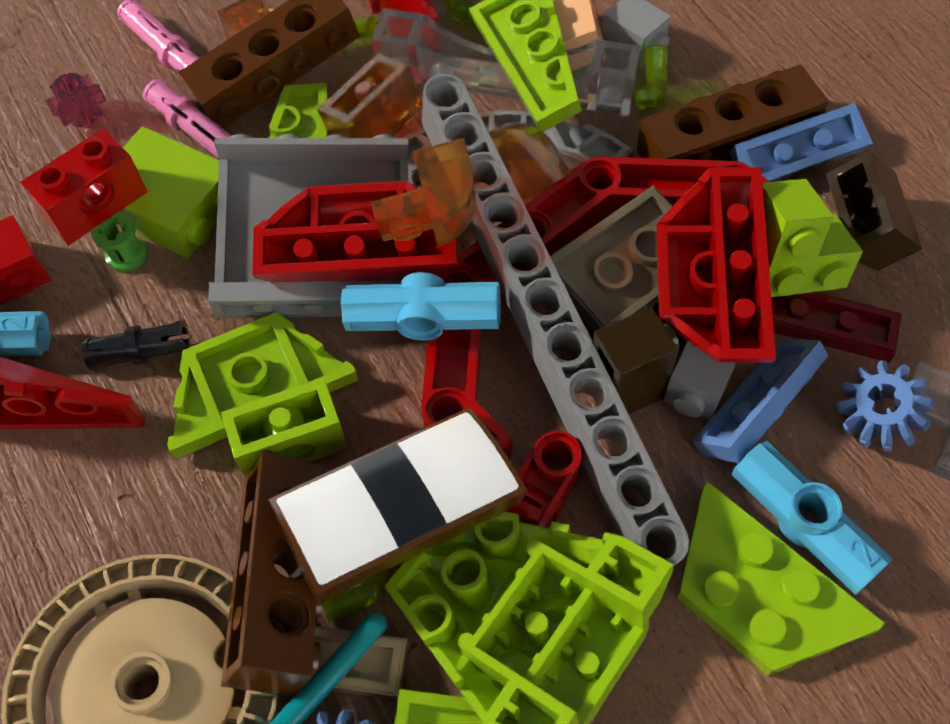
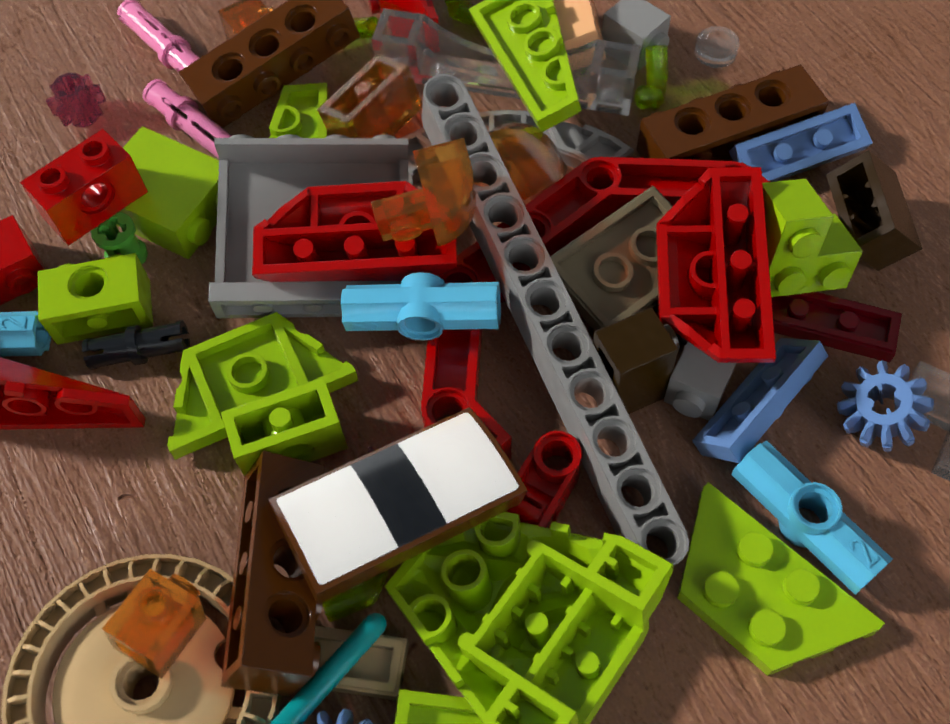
(94, 298): none -> lime brick
(156, 621): none -> clear orange brick
(716, 47): none -> clear tile

